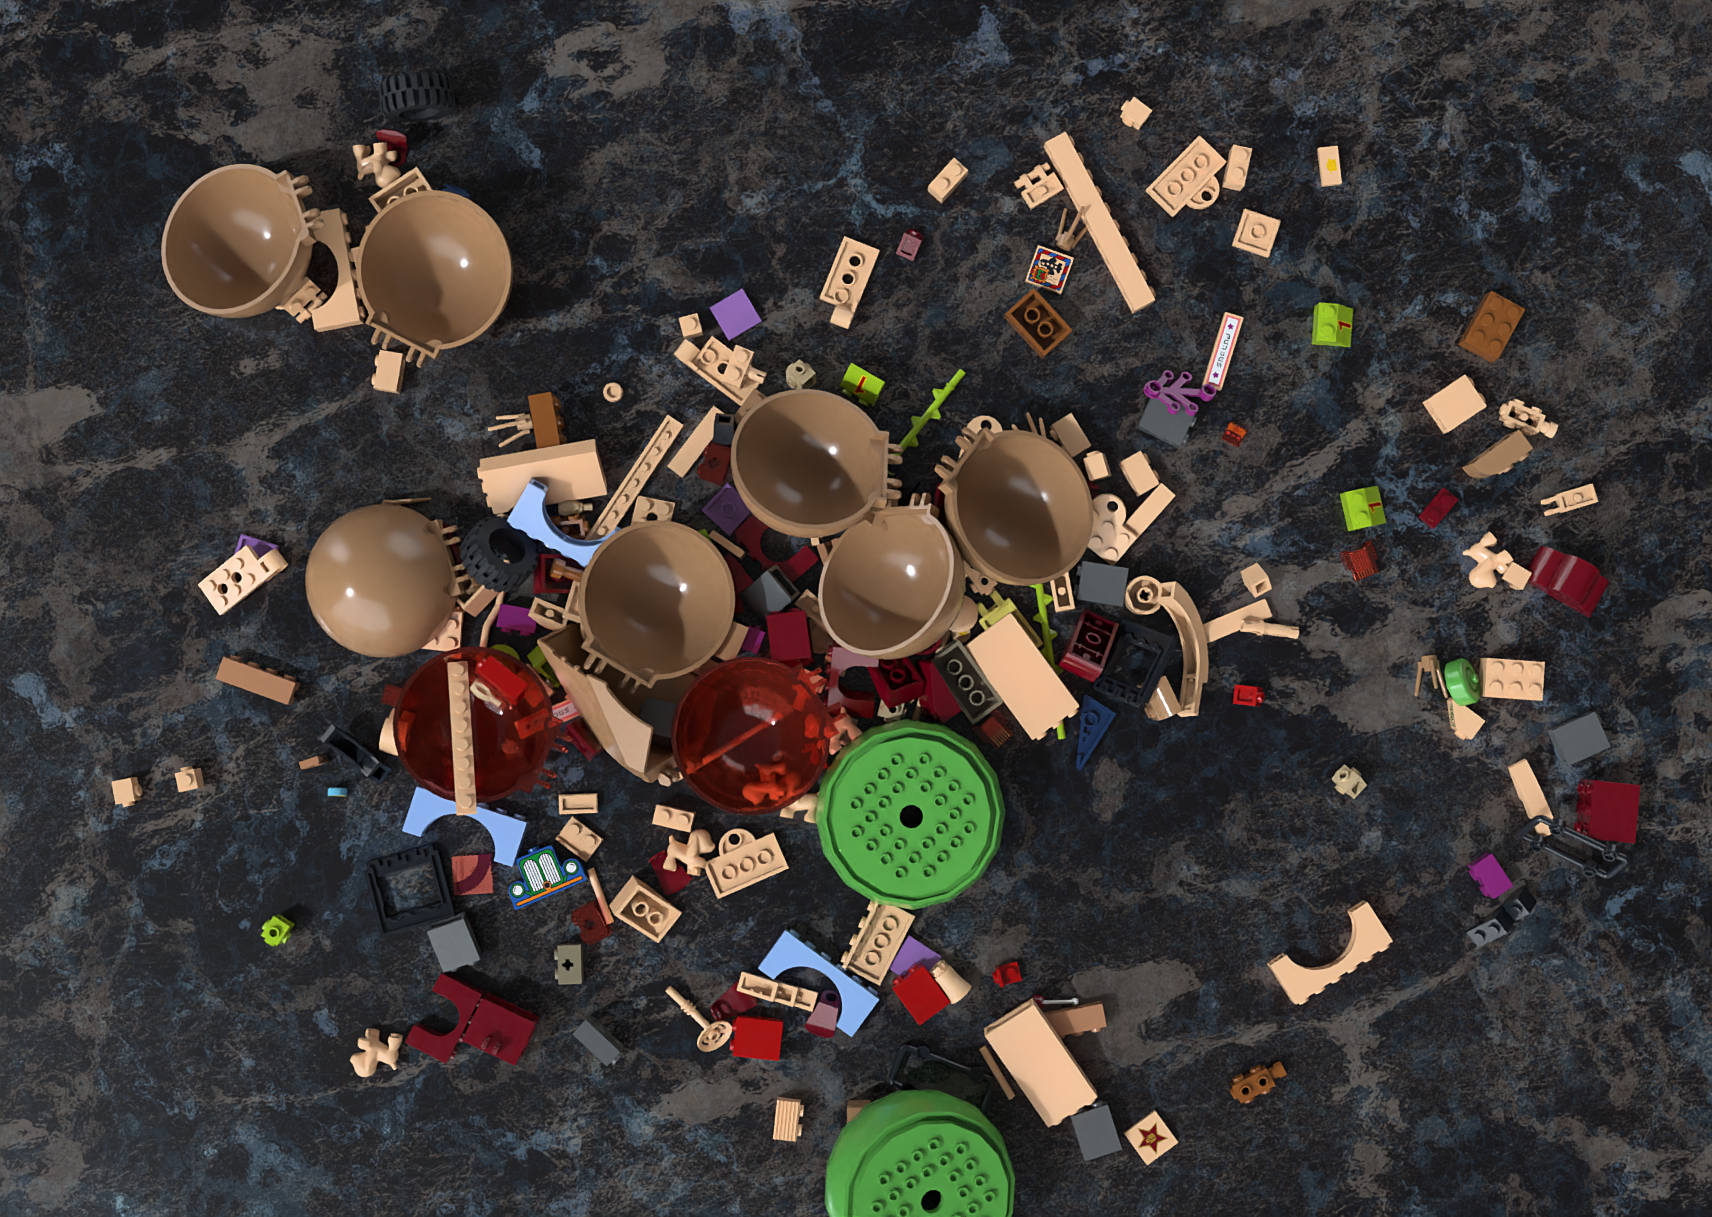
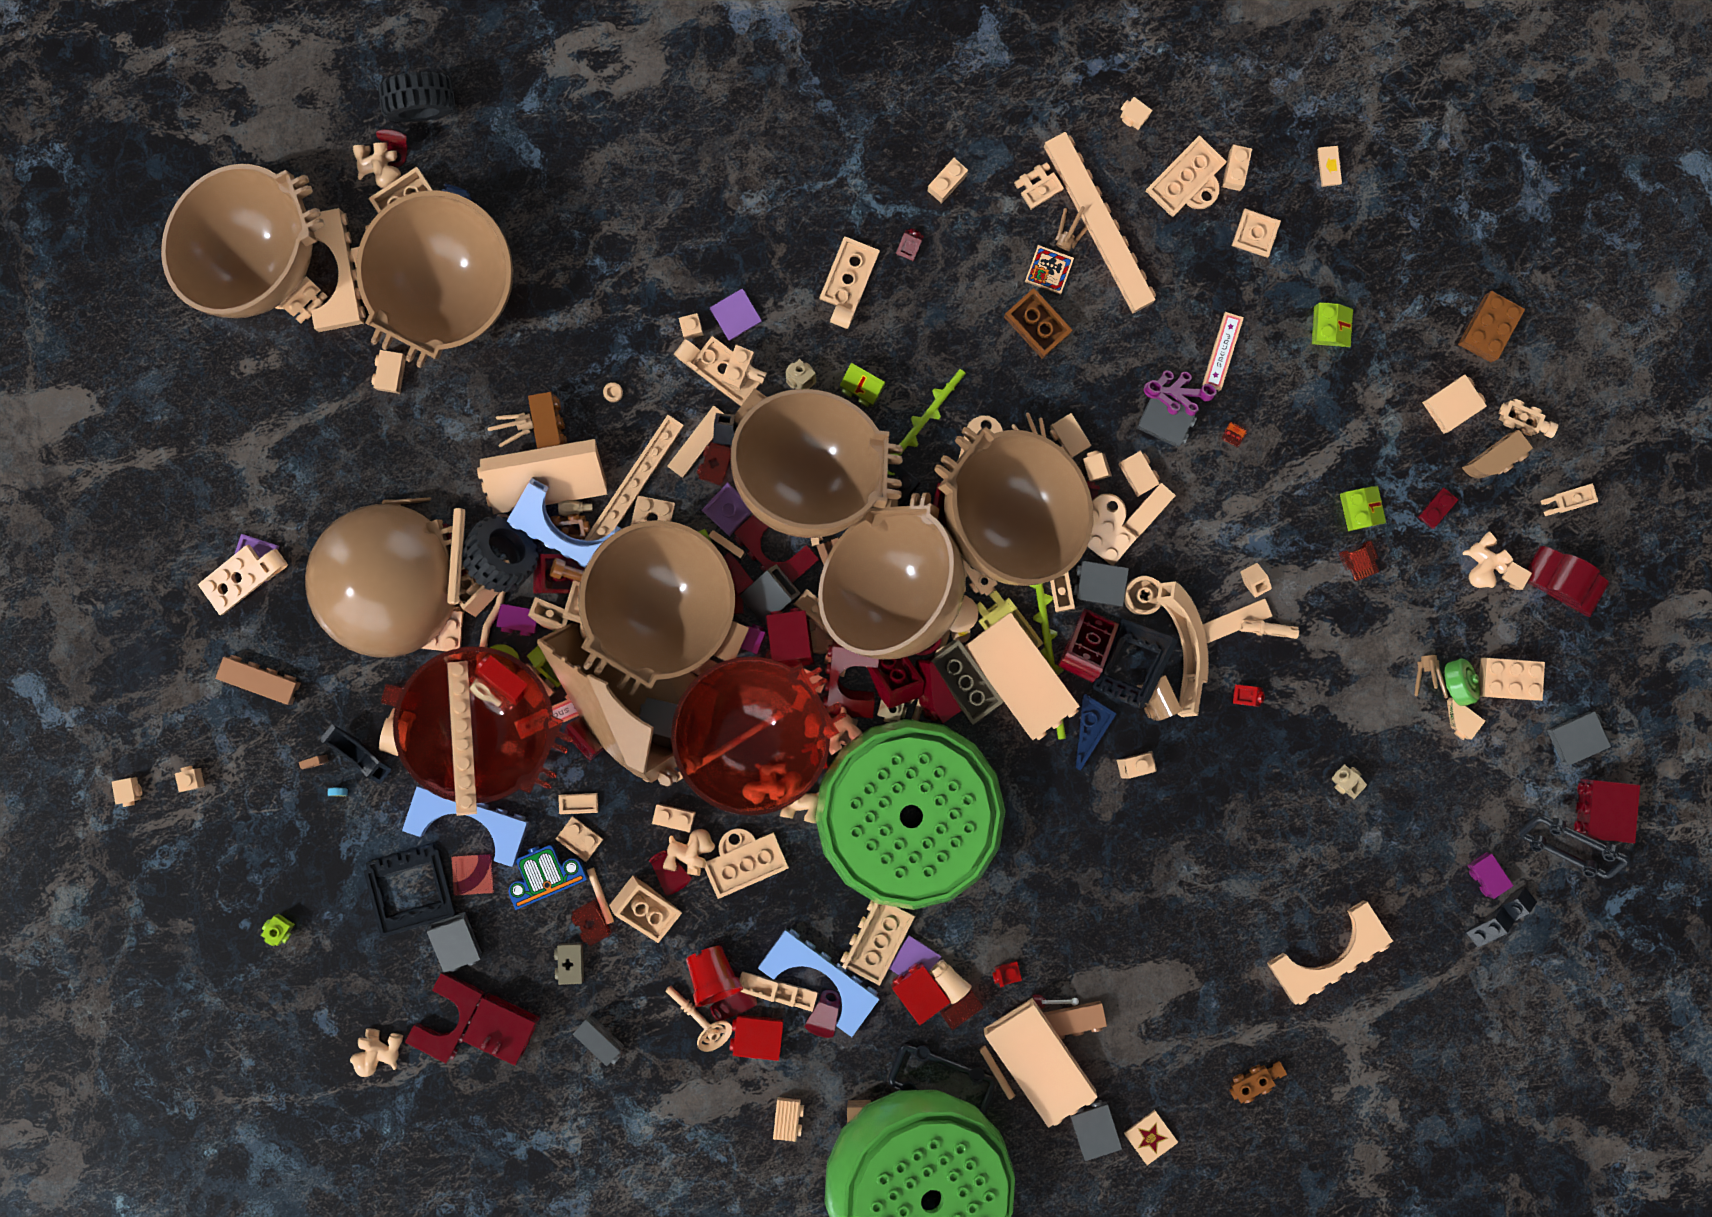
(456, 556): none -> light nougat axle
(712, 976): none -> red piece
(962, 1010): none -> clear red brick
(993, 730): clear red piece -> none
(1137, 765): none -> light nougat torso
(1531, 794): light nougat slope -> none

